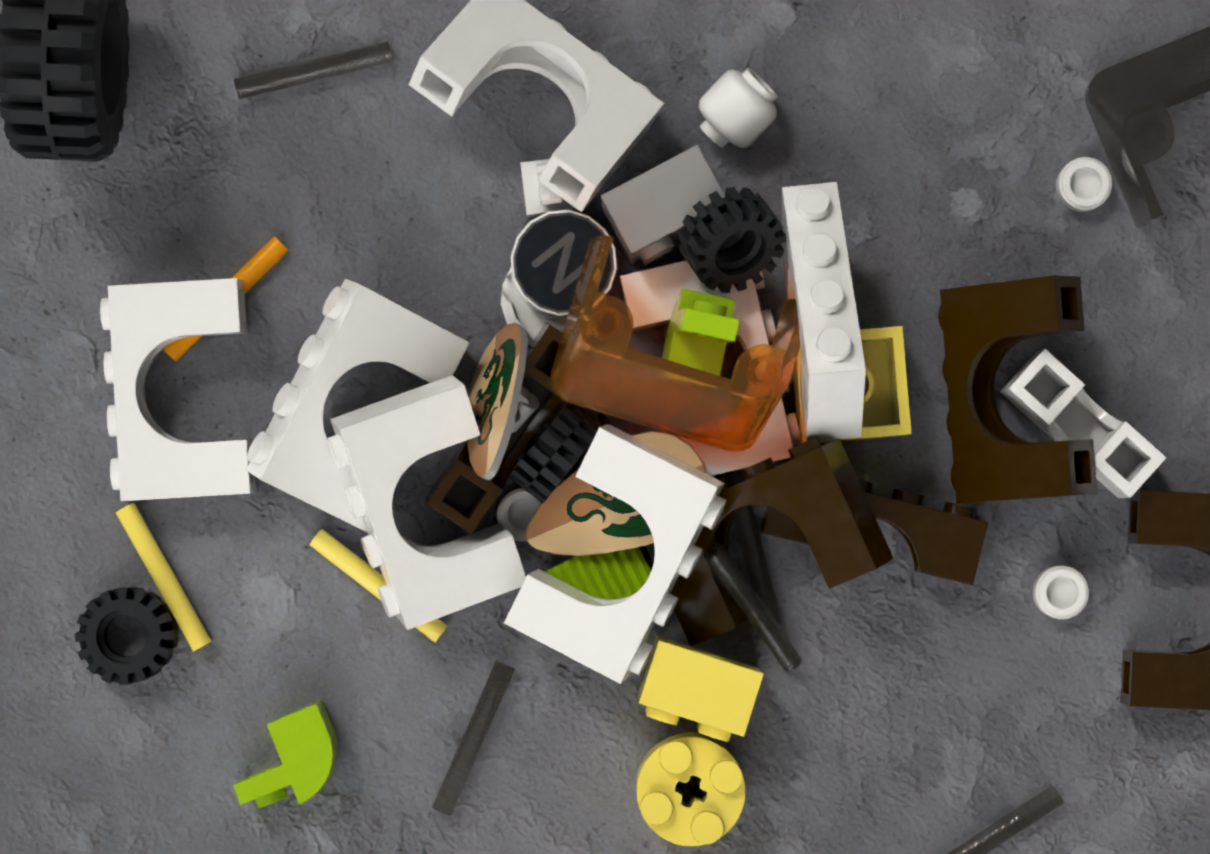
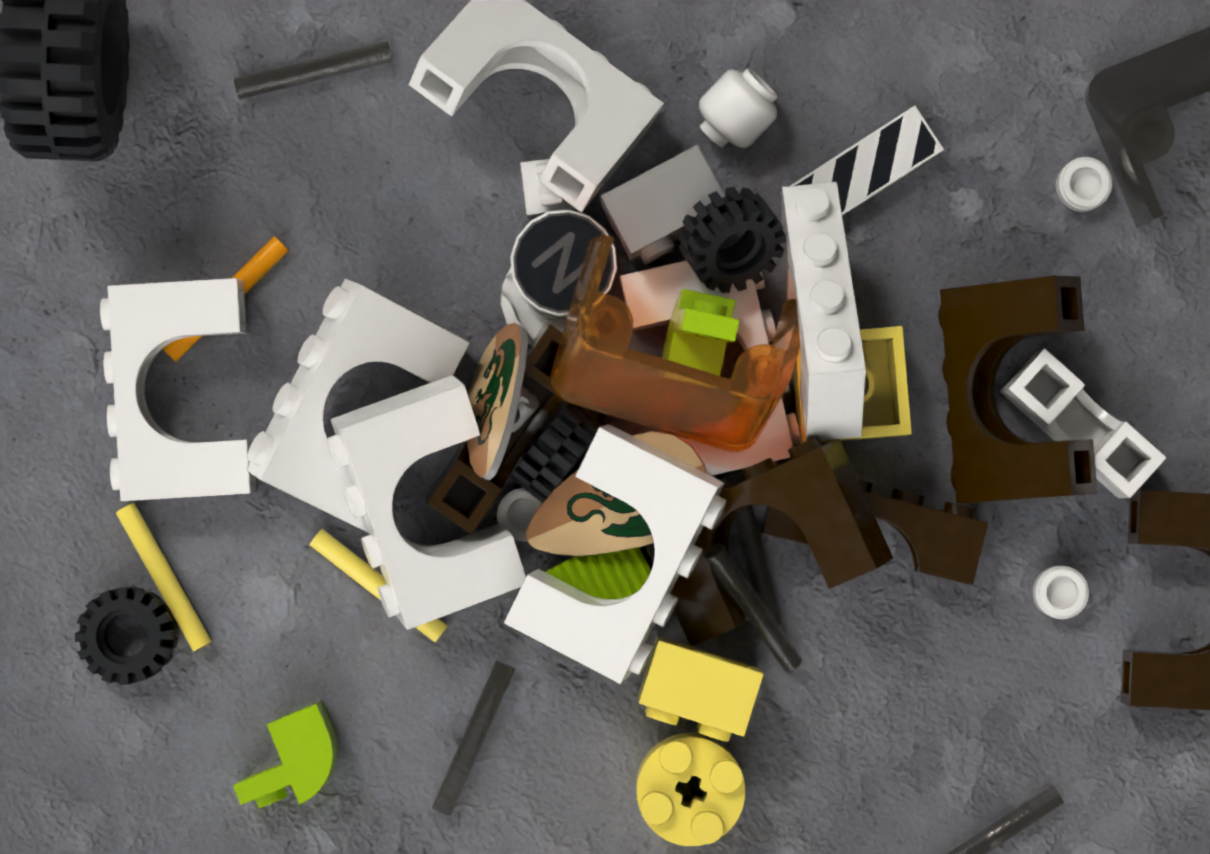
(878, 159): none -> tile

